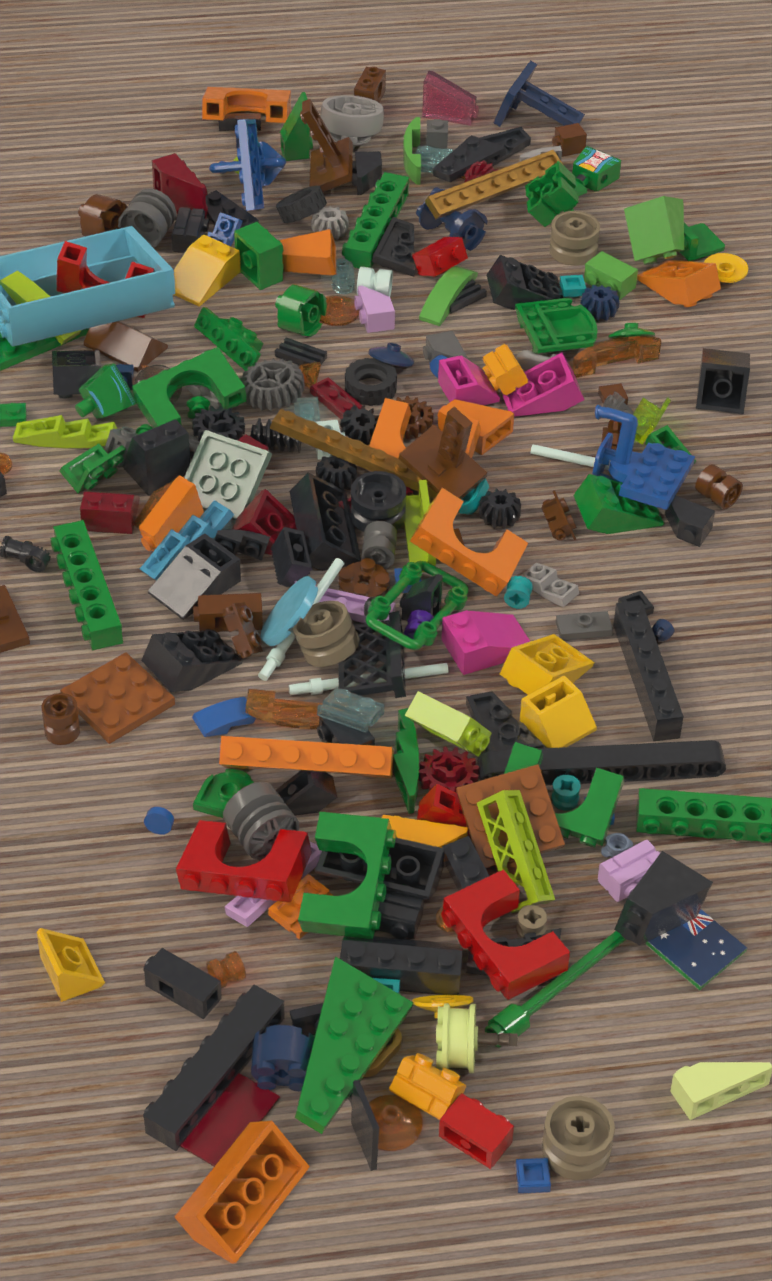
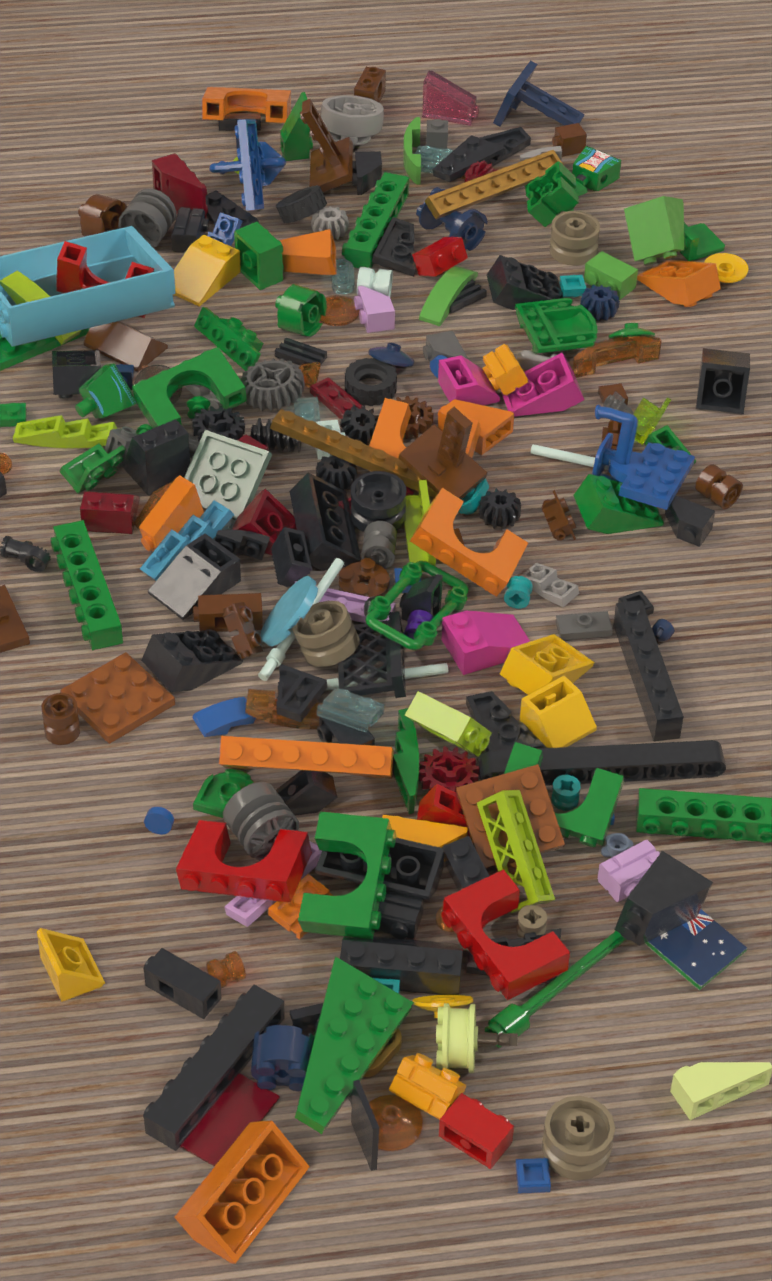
(298, 692): none -> black wing

